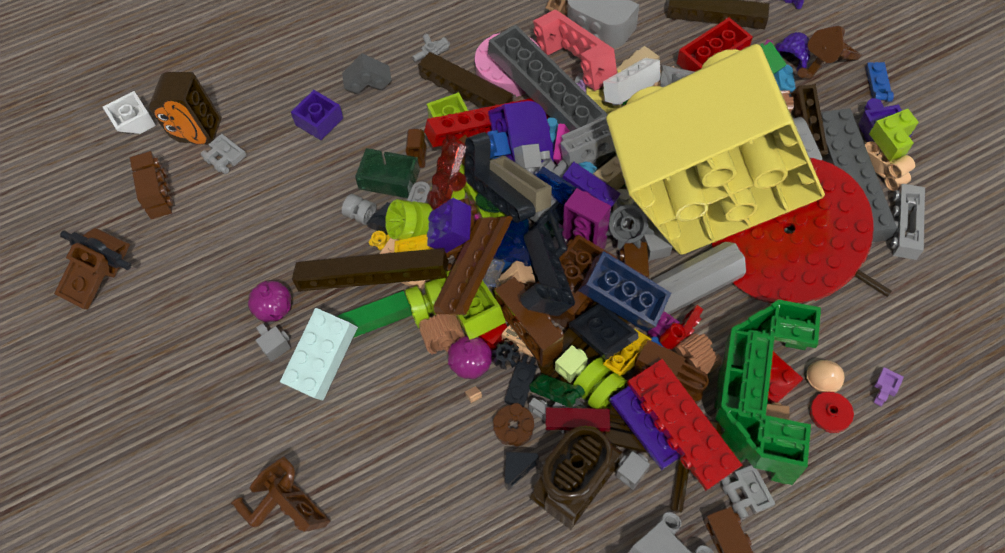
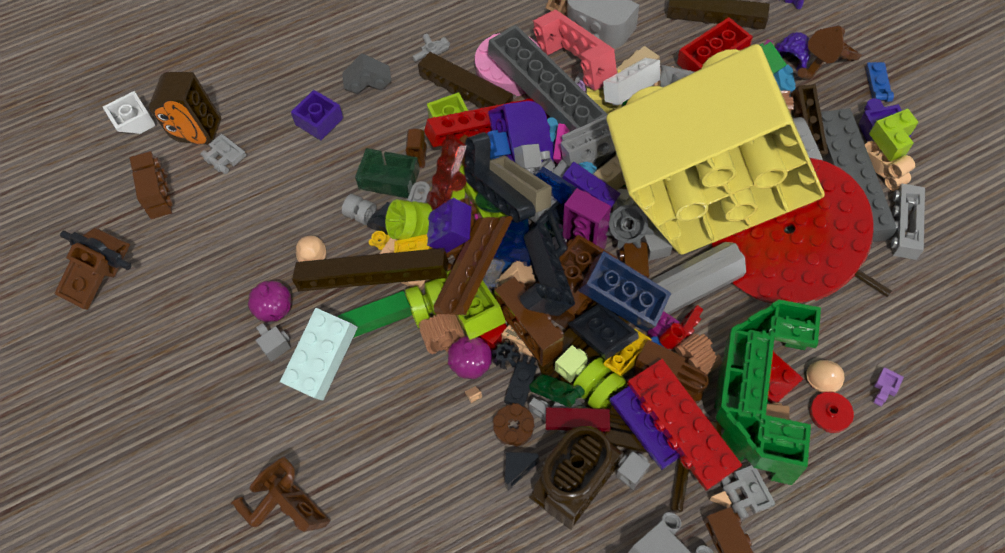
(310, 249): none -> light nougat hat
(721, 499): none -> light nougat piece

